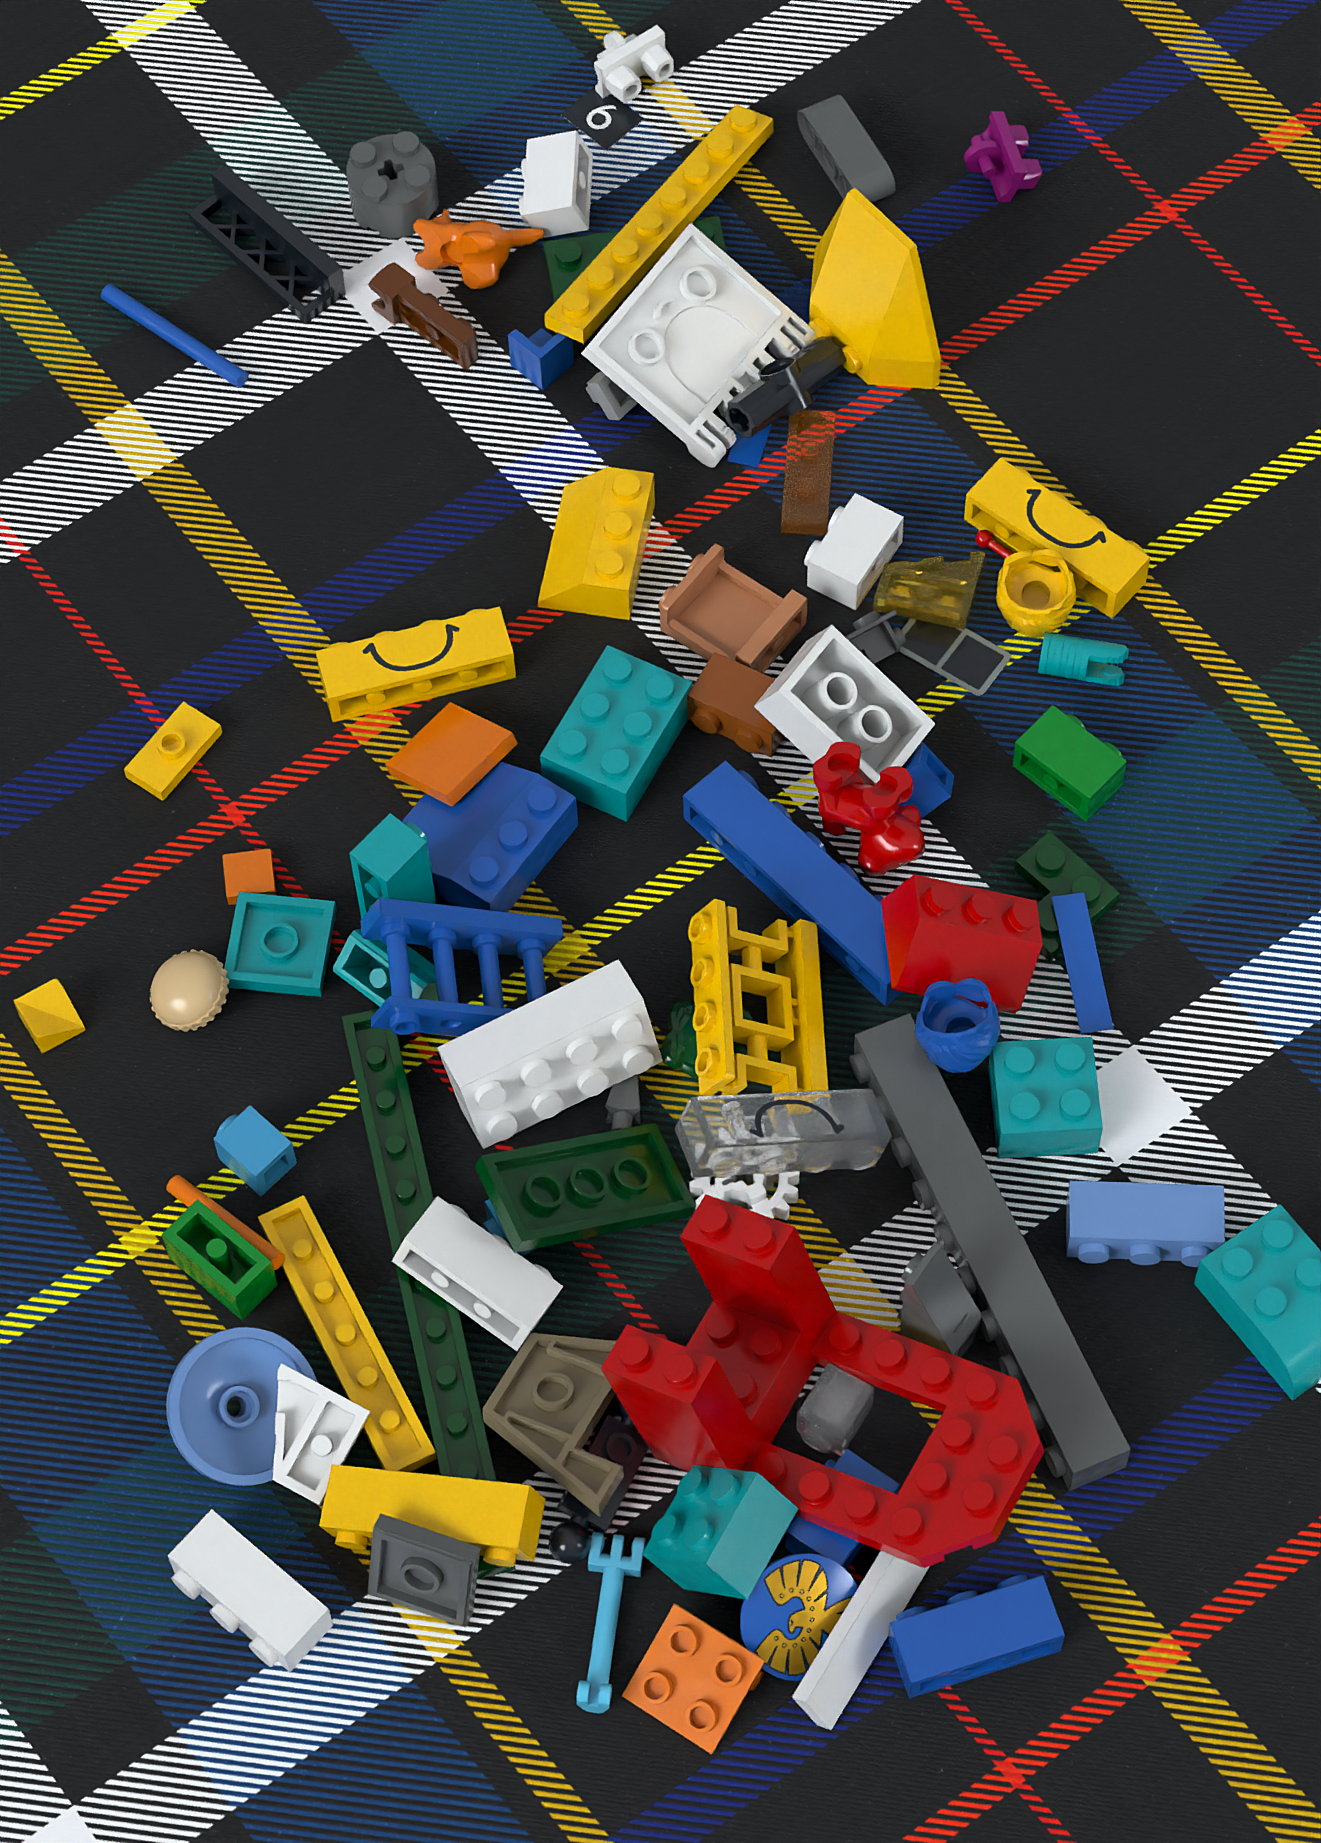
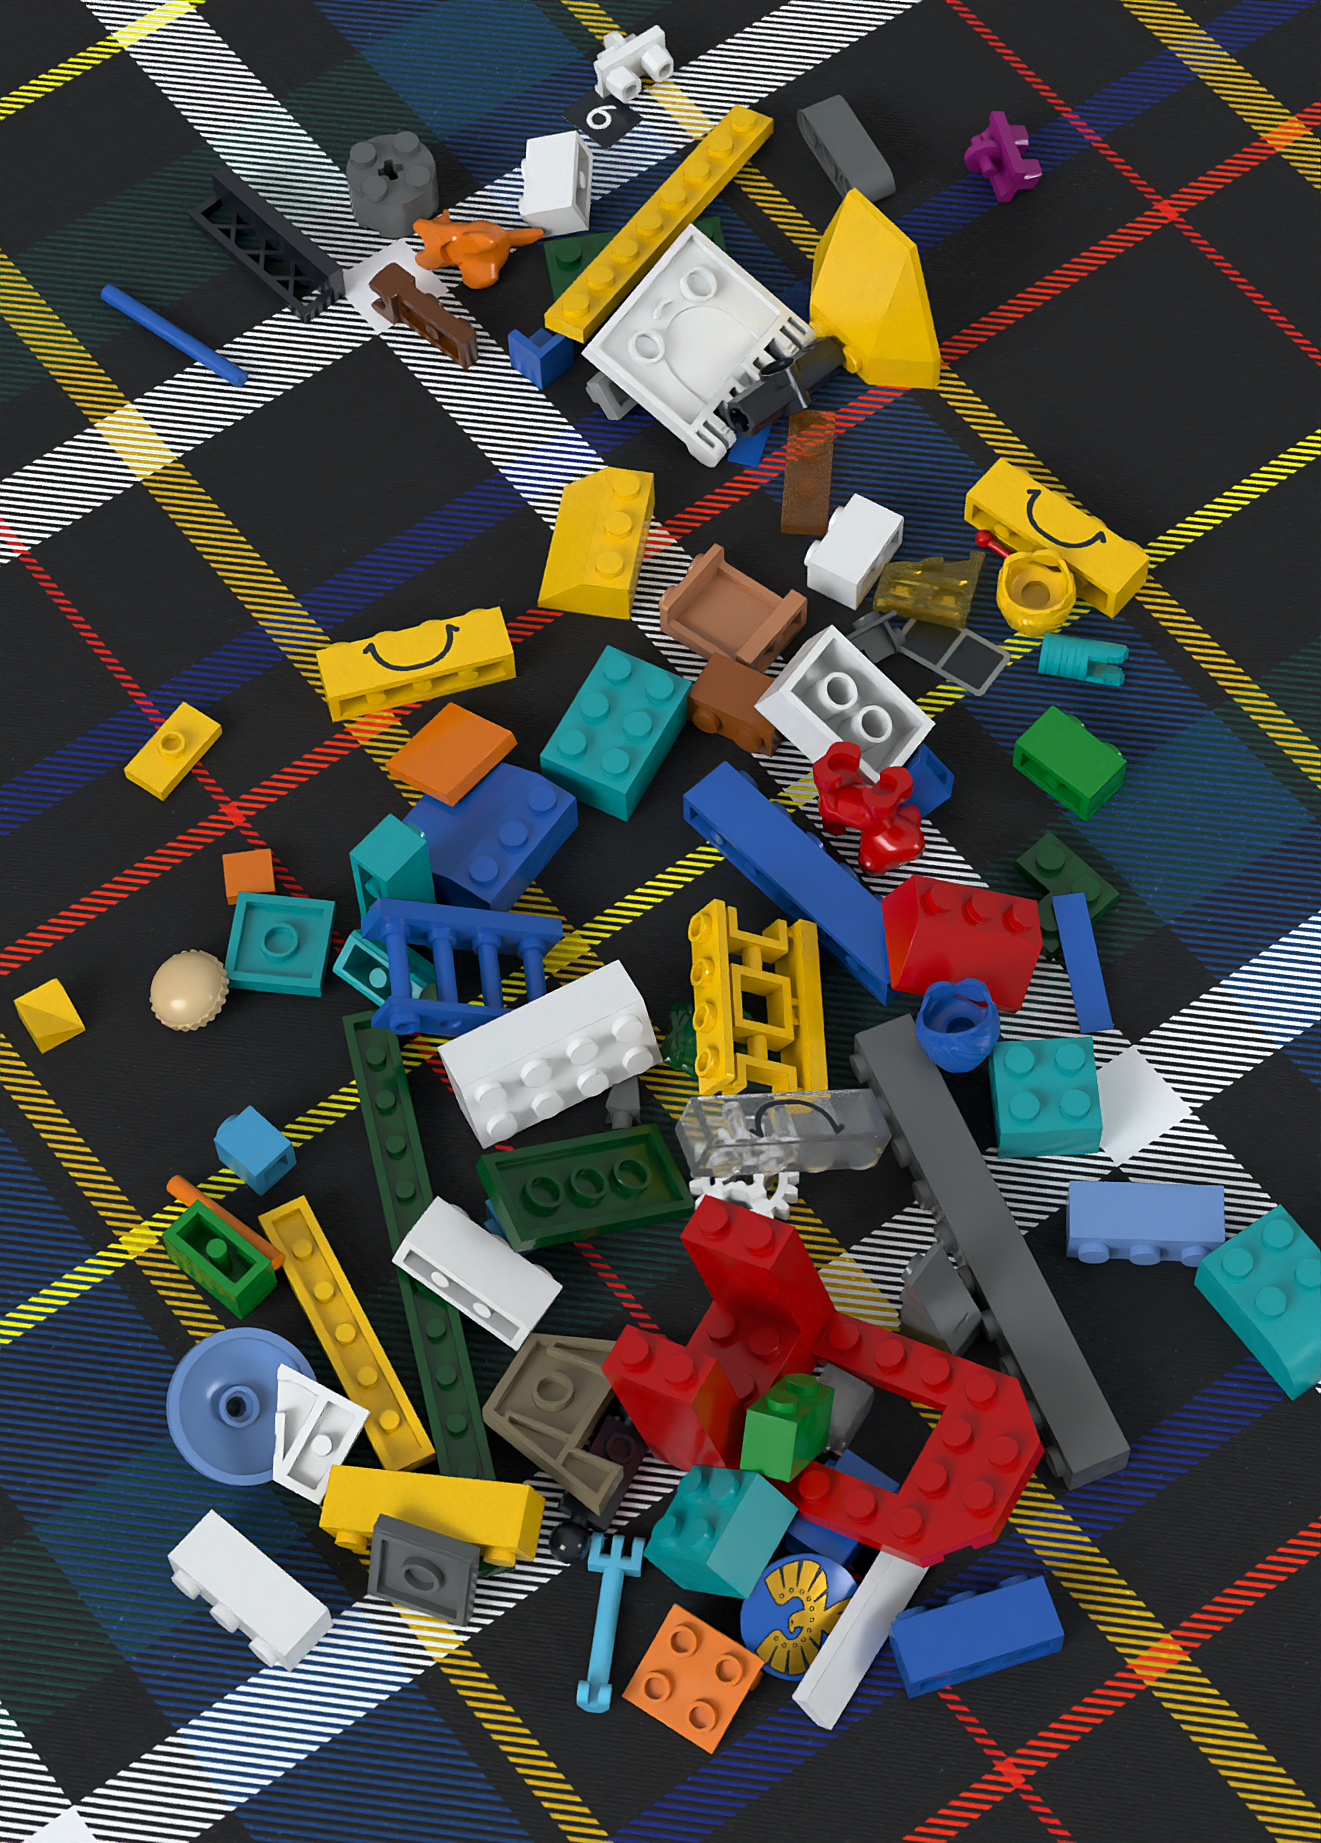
(787, 1427): none -> green brick

